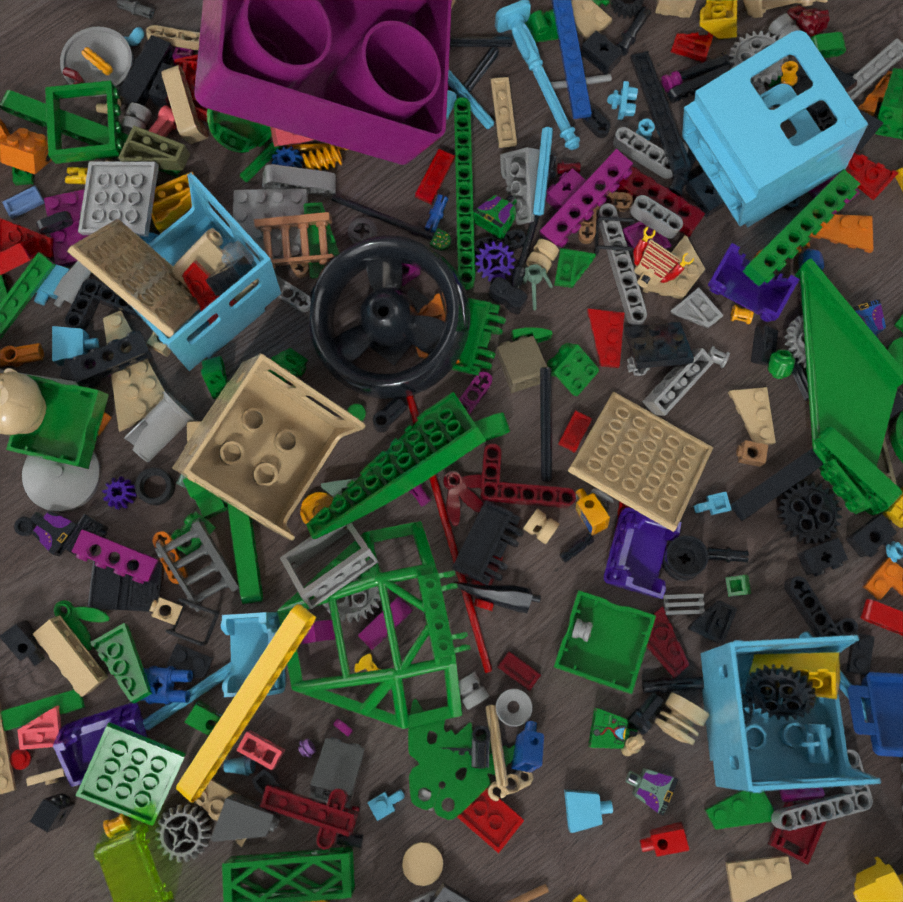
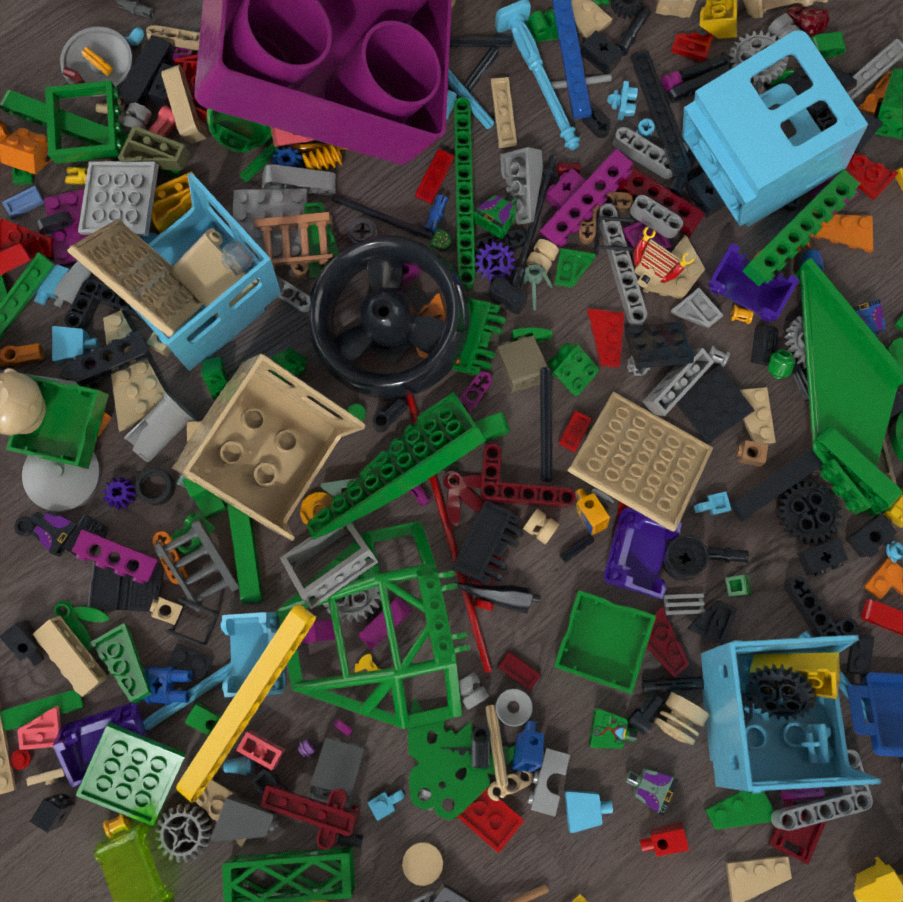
(195, 281): red wing -> none
(228, 275): black brick -> none
(542, 799): none -> light grey arch
(543, 169): medium azure axle -> none
(582, 630): light grey wheel -> none
(633, 745): tan axle -> none
(714, 405): none -> black plate
(789, 73): light orange bush -> none

